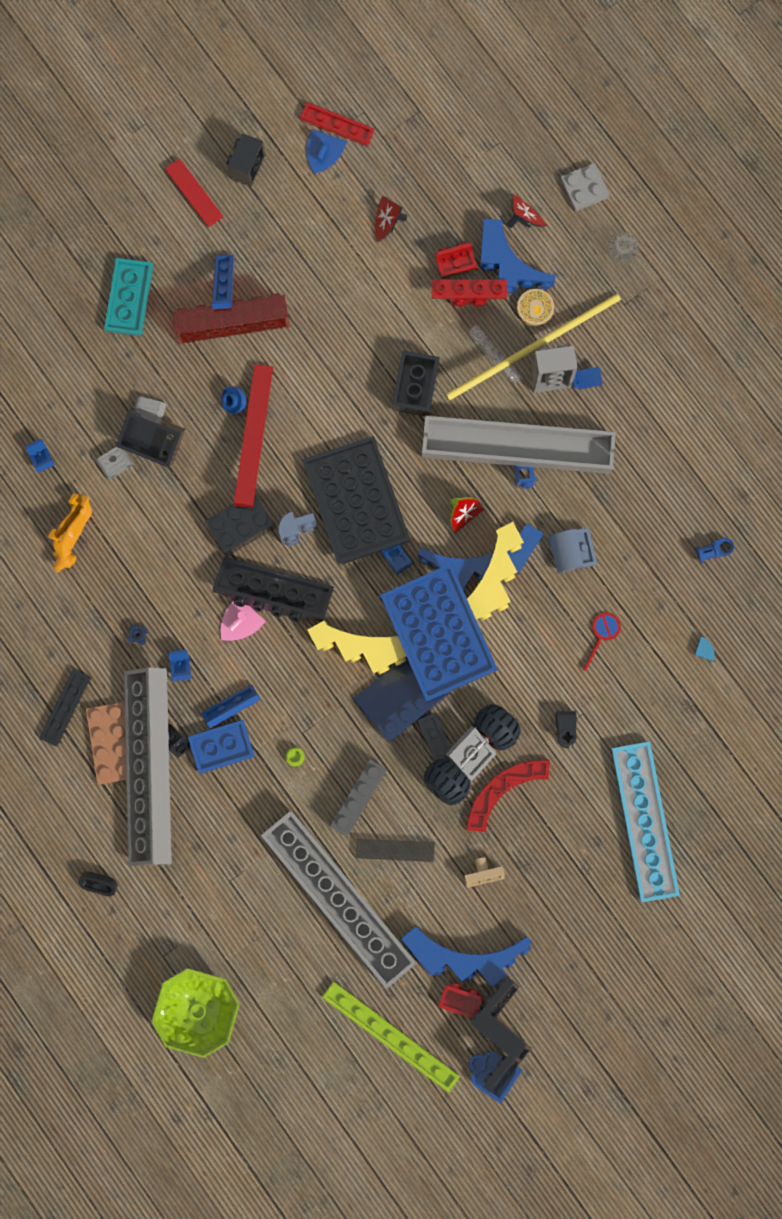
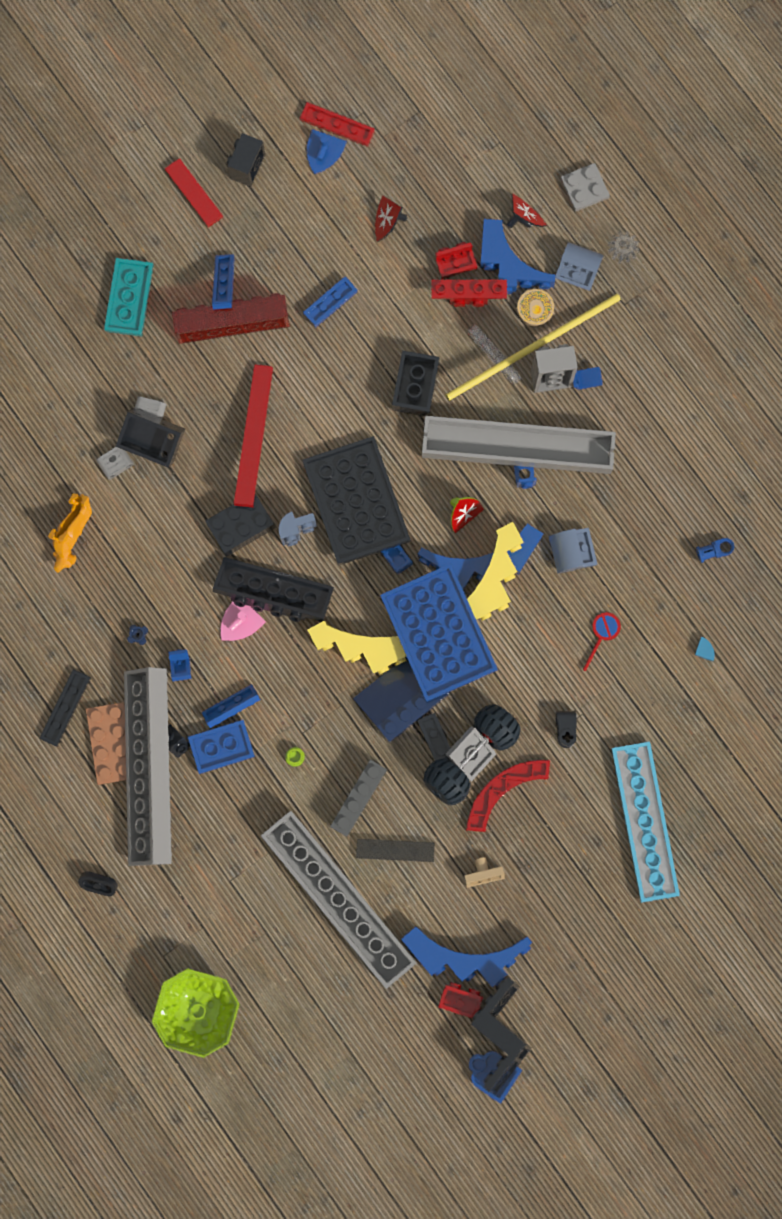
(39, 455): blue bracket -> none
(233, 399): blue plate -> none
(330, 302): none -> blue plate
(391, 1036): lime tile -> none
(579, 266): none -> sand blue brick

